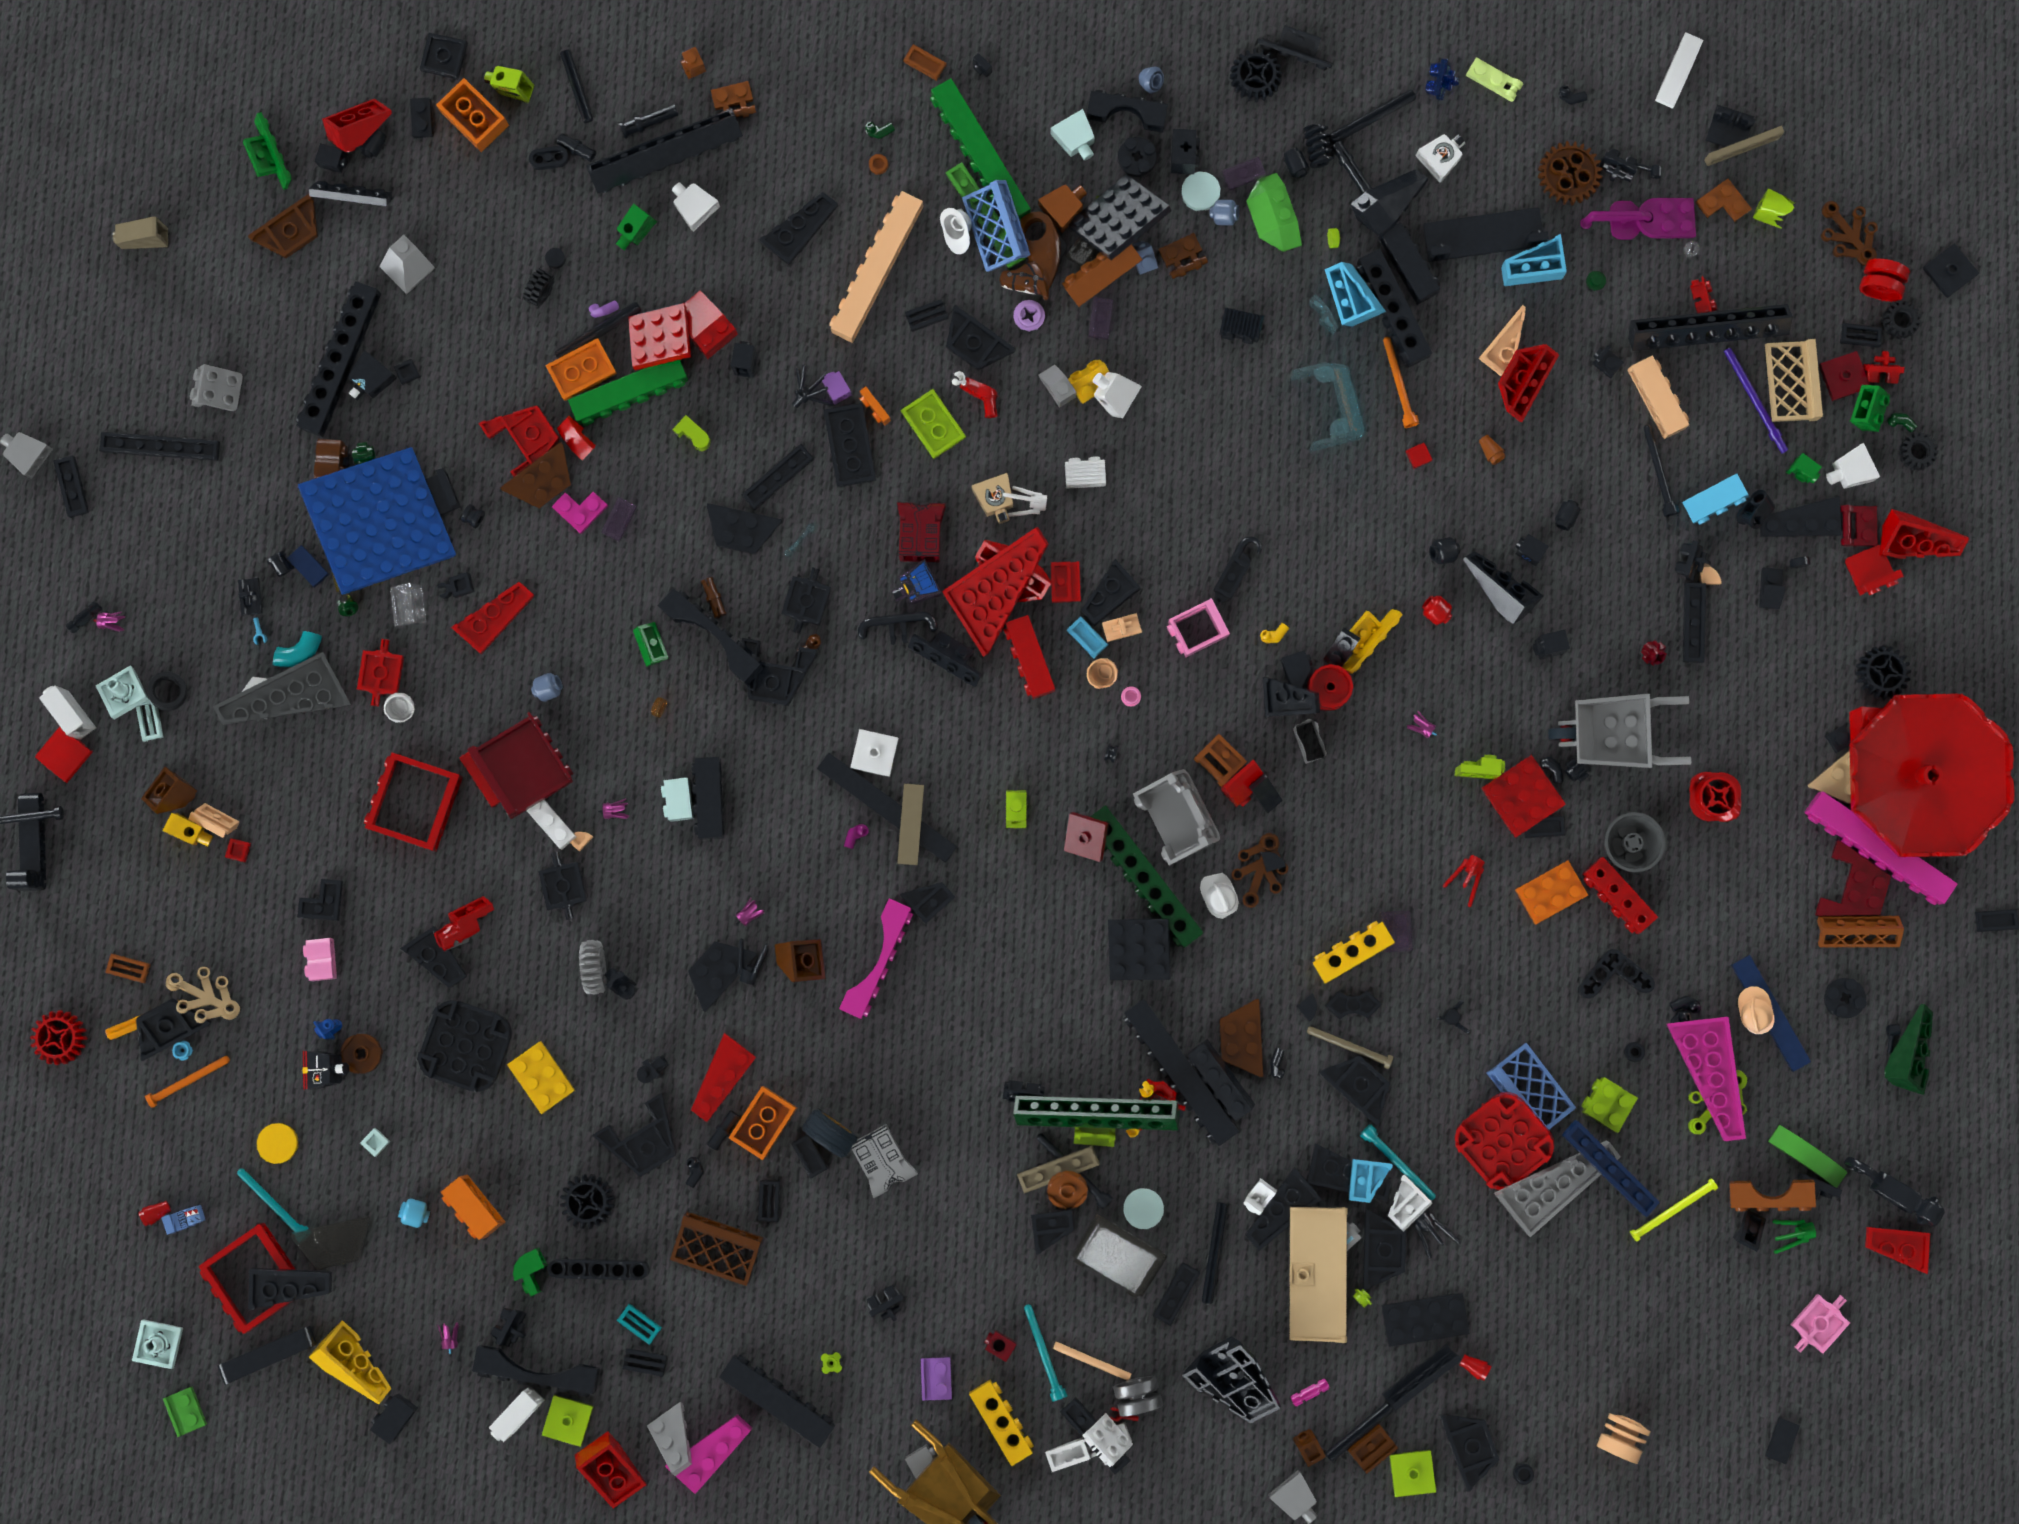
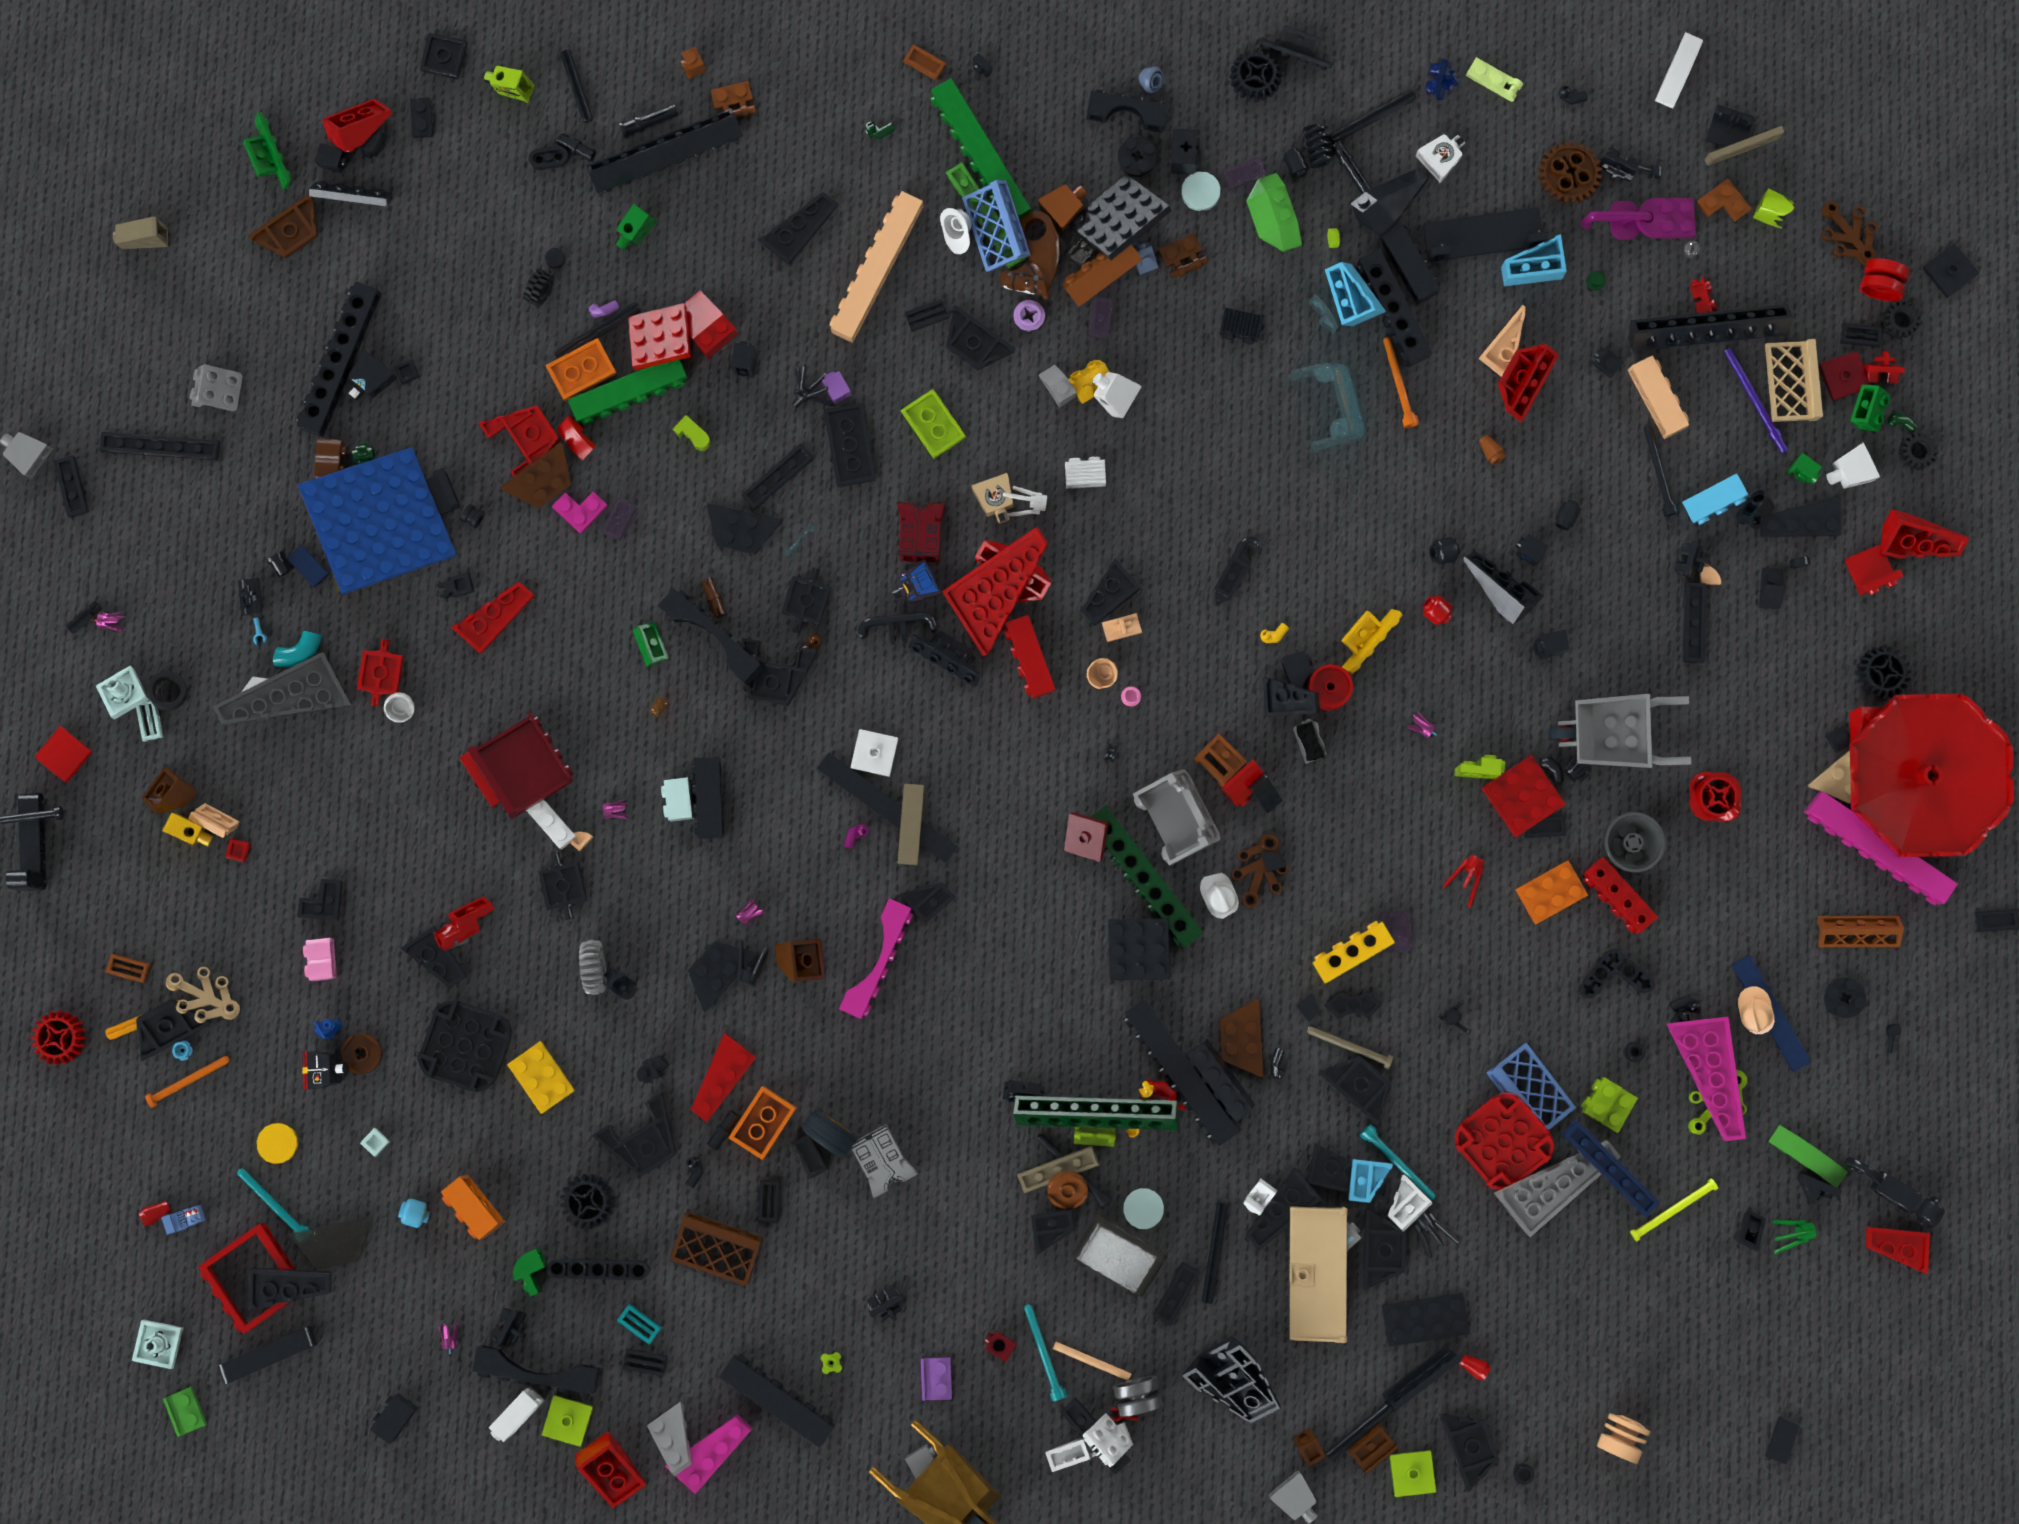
(67, 712): white brick -> none
(346, 1361): yellow wedge -> none
(347, 607): dark green plate -> none
(406, 264): light grey slope -> none
(408, 604): clear bracket -> none
(443, 812): red window -> none
(472, 115): orange brick -> none
(546, 687): sand blue head -> none
(694, 204): white torso -> none
(869, 400): orange plate -> none
(878, 164): dark orange tile -> none
(980, 391): red arm -> none
(1015, 808): lime torso -> none
(1015, 1452): yellow brick -> none
(1065, 582): red plate -> none
(1075, 135): light aqua torso -> none
(1087, 637): medium azure tile -> none
(1215, 618): bright pink window -> none
(1224, 212): sand blue head -> none
(1310, 1392): dark pink axle -> none
(1342, 648): black plate -> none
(1362, 1297): lime plate -> none
(1419, 455): red tile -> none
(1654, 652): dark red gear -> none
(1745, 1196): dark orange arch -> none
(1820, 1323): bright pink plate -> none
(1863, 890): dark red wing -> none
(1864, 525): dark red plate -> none
(1907, 1060): dark green wedge -> none

